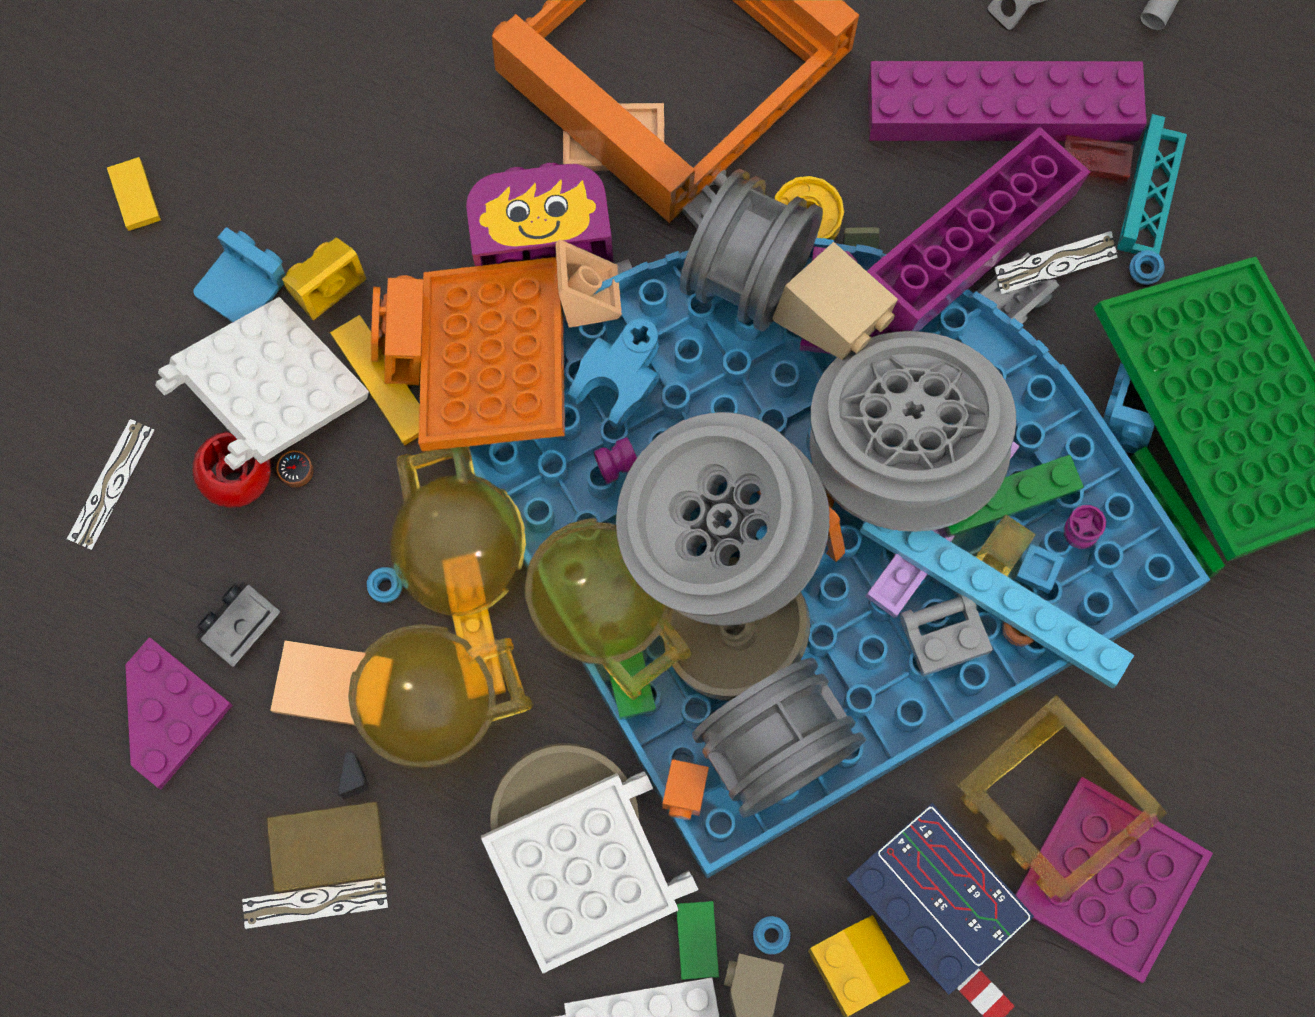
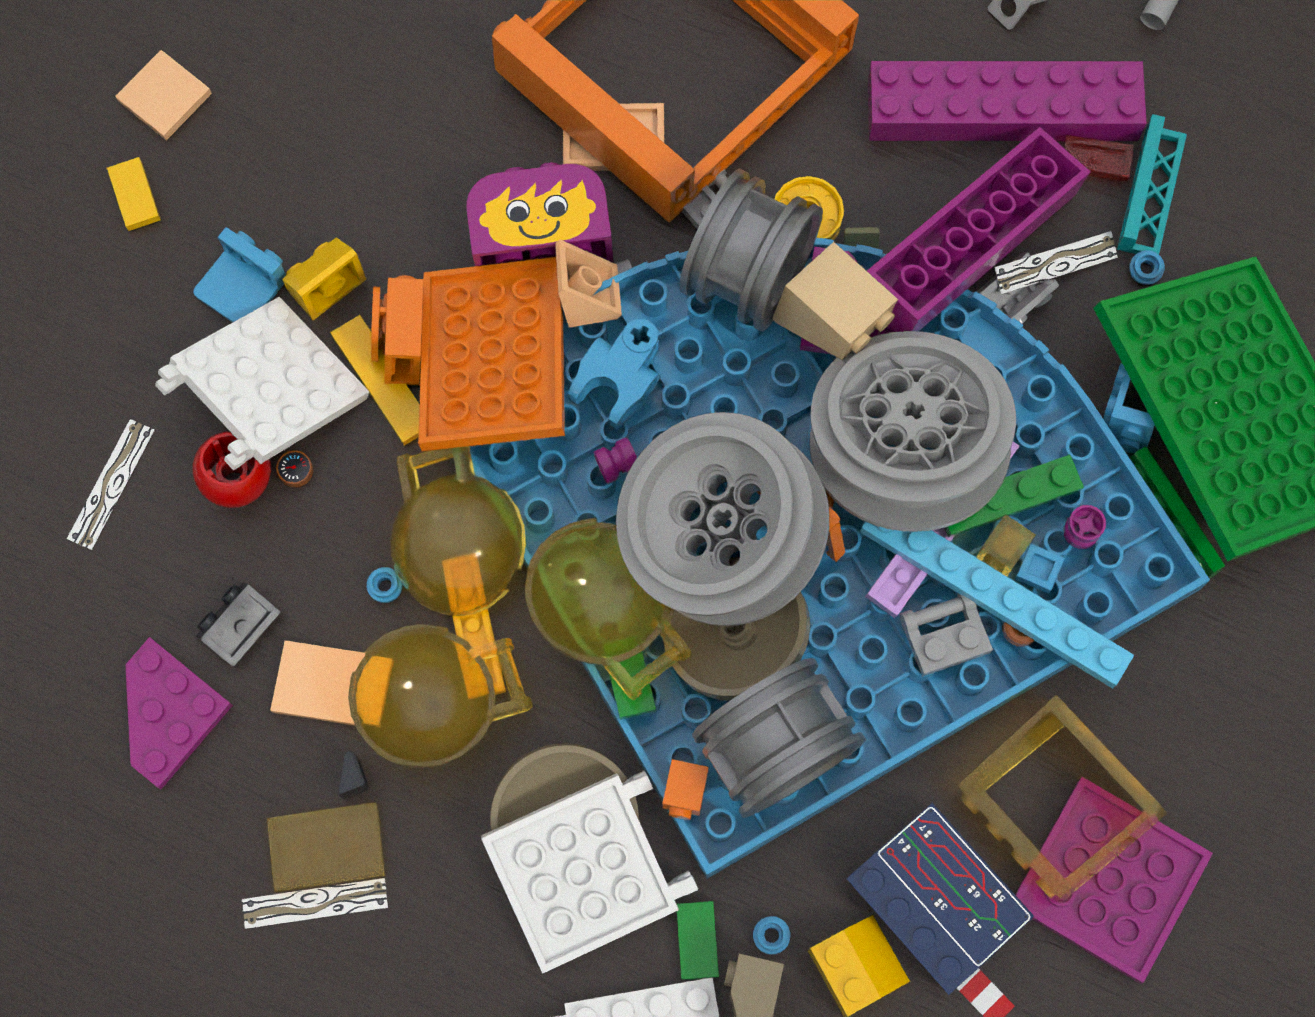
(163, 95): none -> light nougat tile

